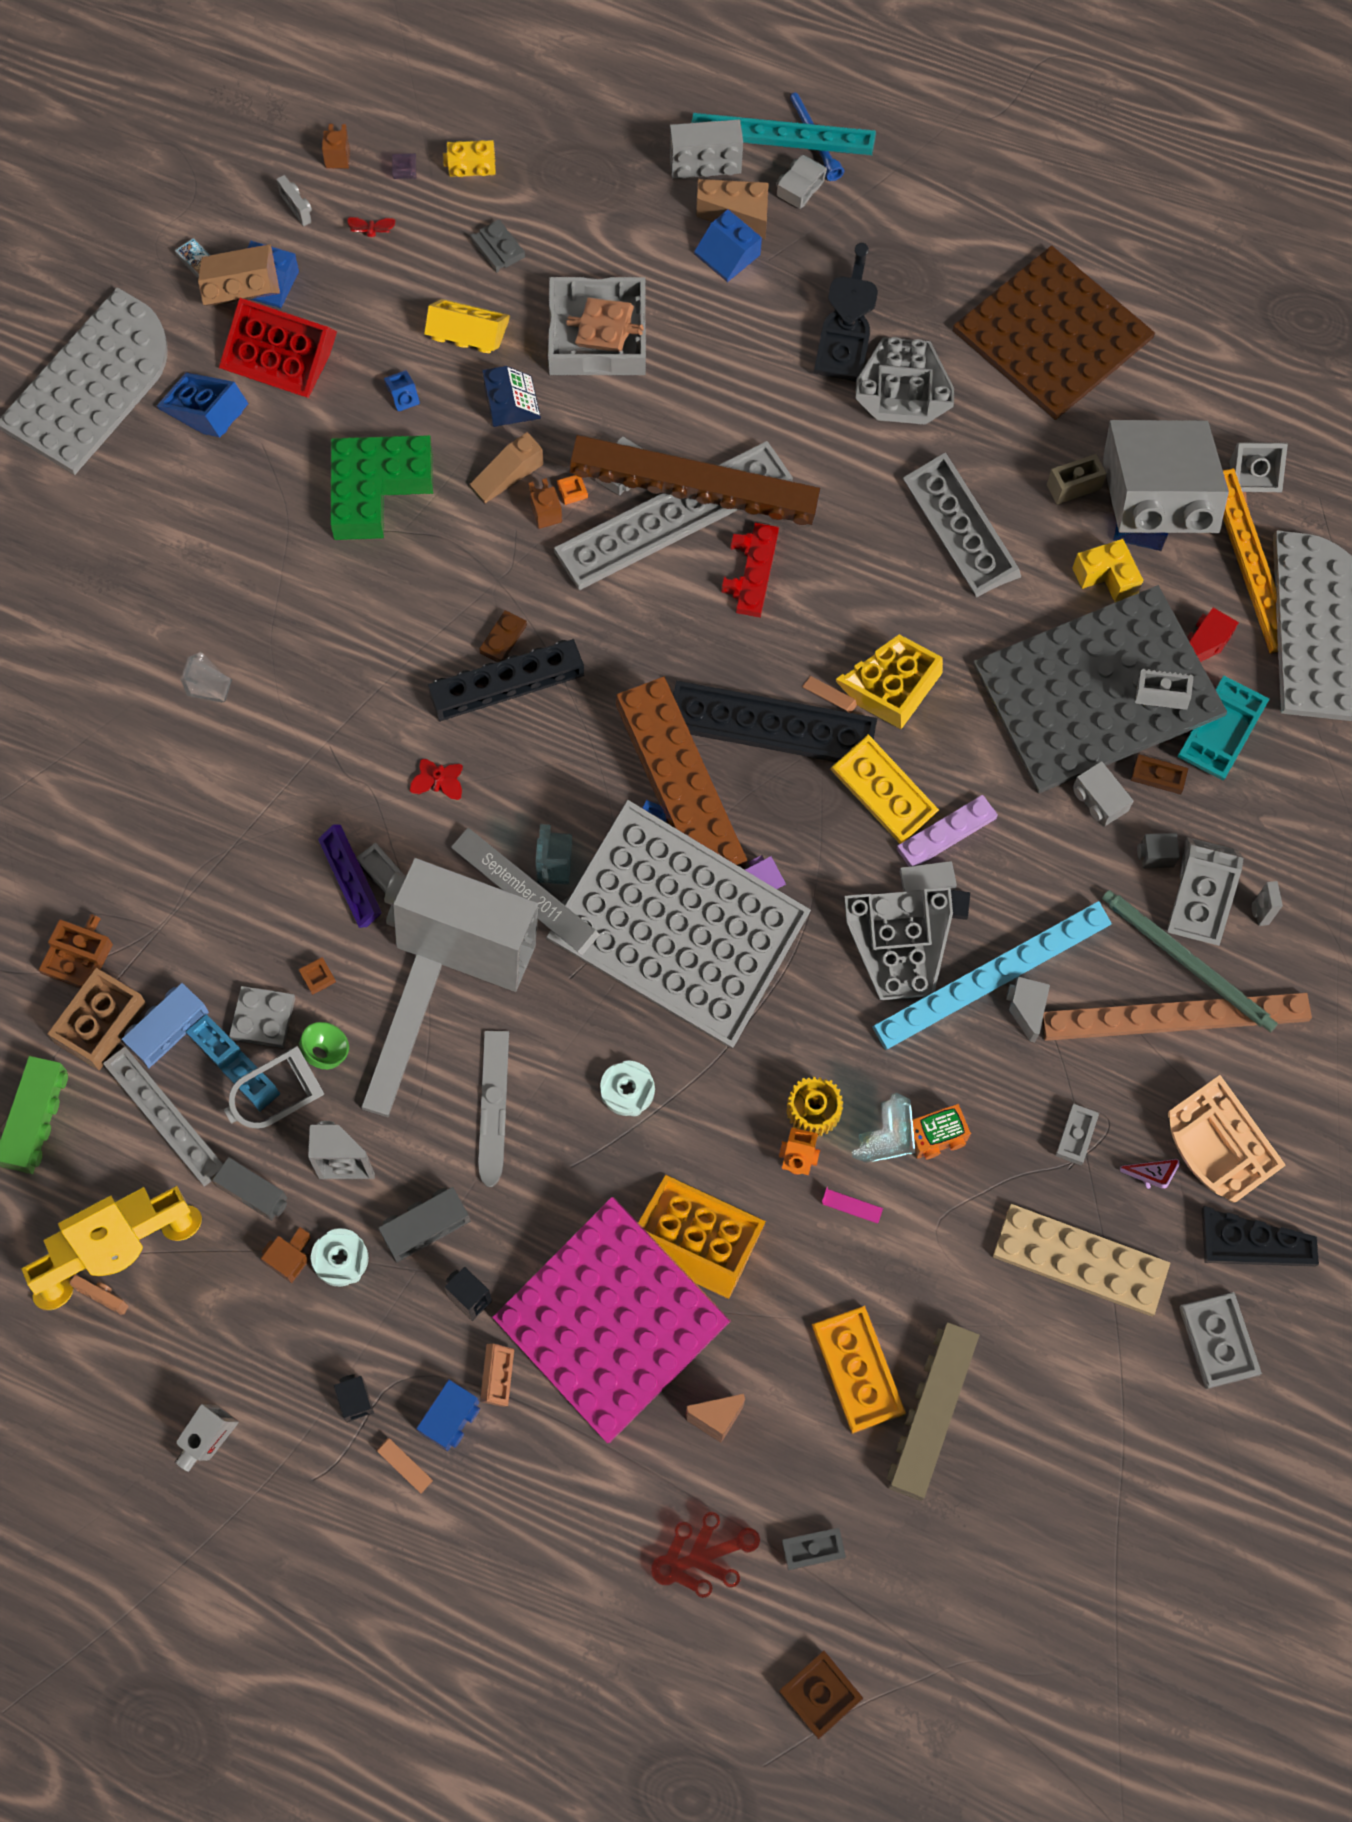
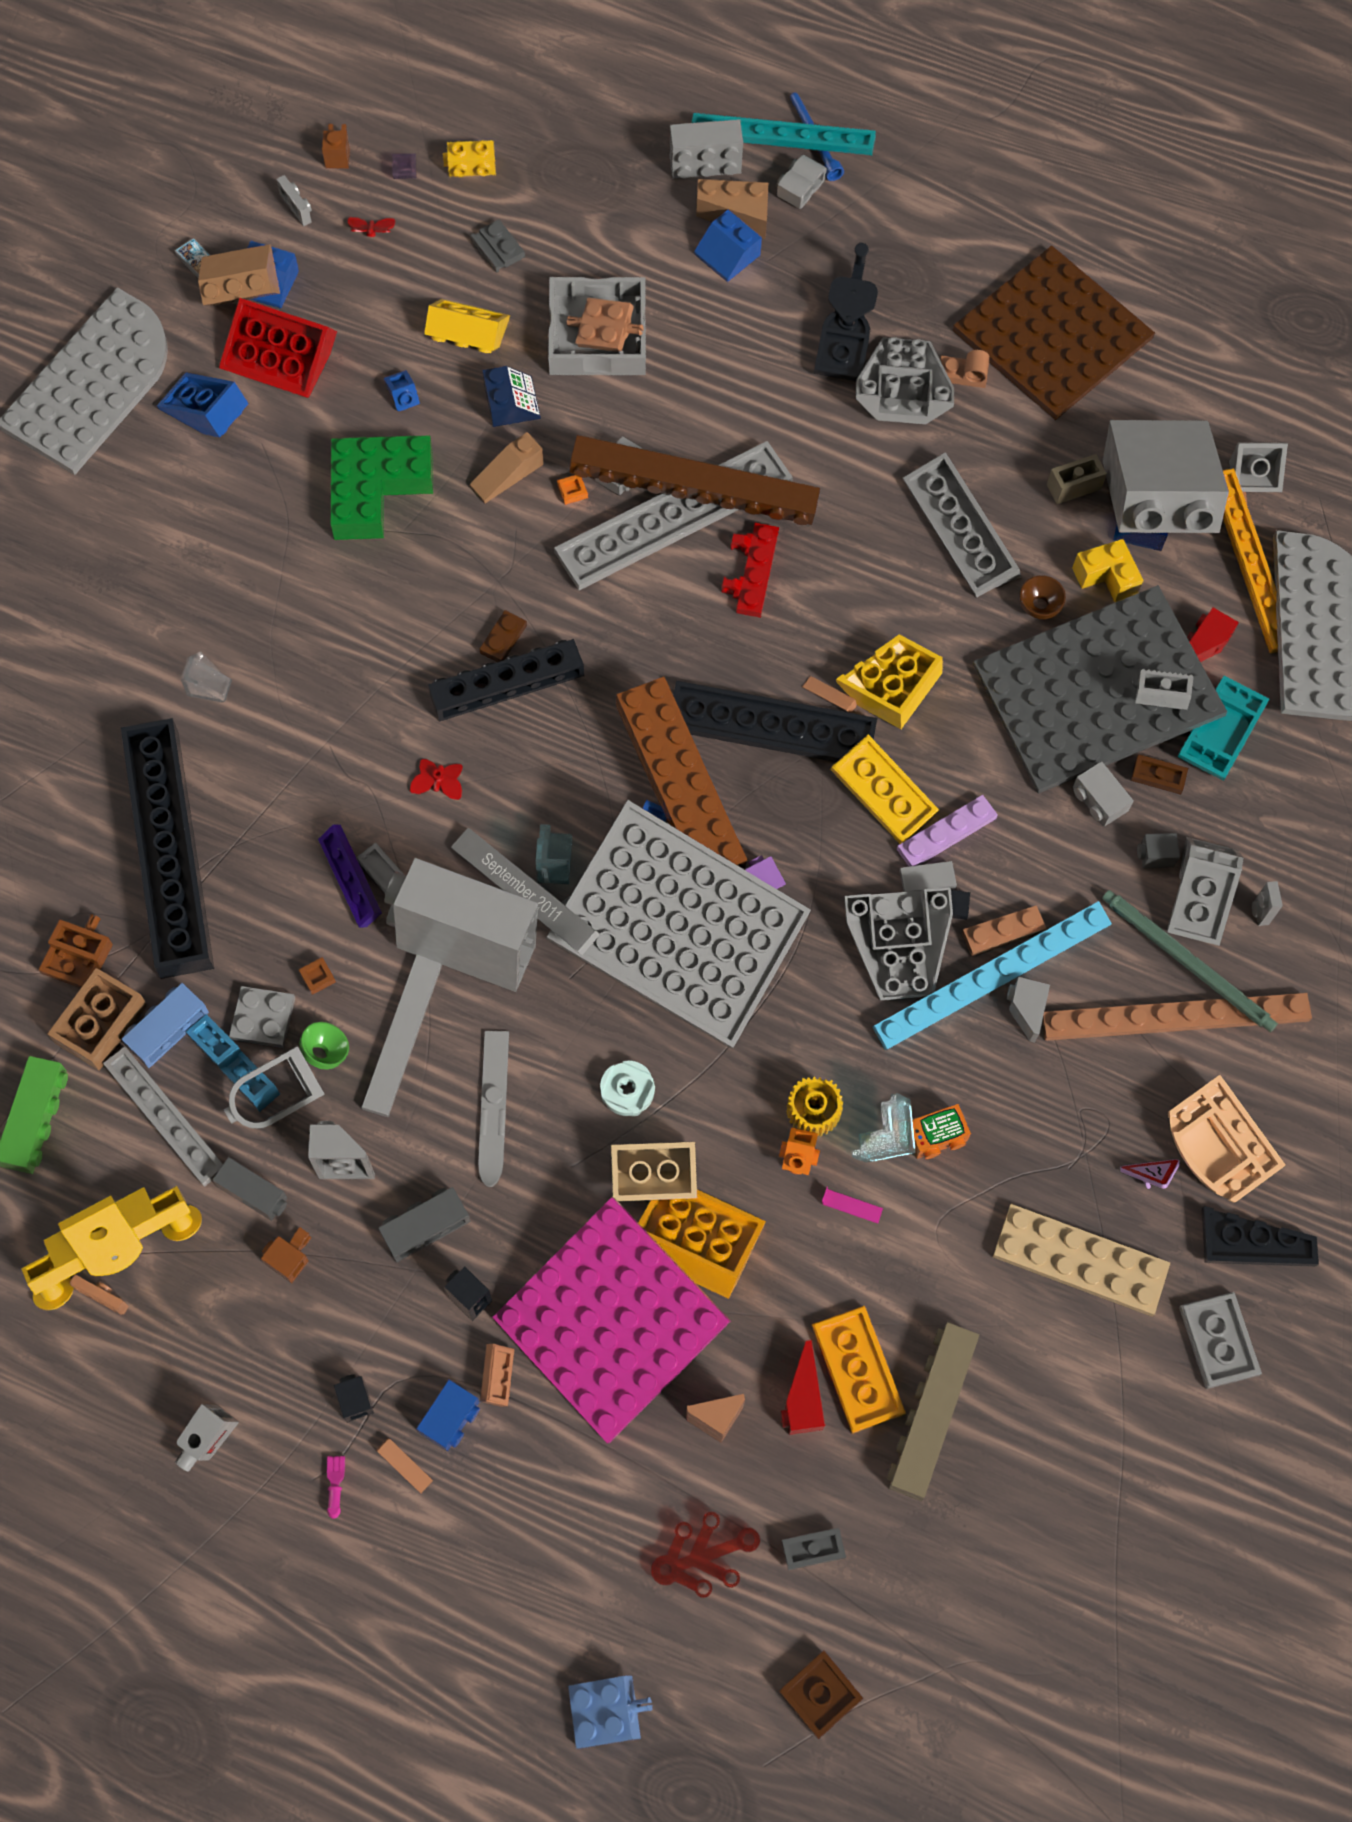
(167, 849): none -> black brick
(329, 1245): light aqua plate -> none
(335, 1475): none -> dark pink piece
(545, 505): dark orange brick -> none
(606, 1711): none -> medium blue plate
(654, 1171): none -> tan slope
(803, 1405): none -> red slope
(968, 371): none -> nougat plate
(1003, 930): none -> nougat plate
(1042, 588): none -> reddish brown piece
(1077, 1134): light grey plate -> none

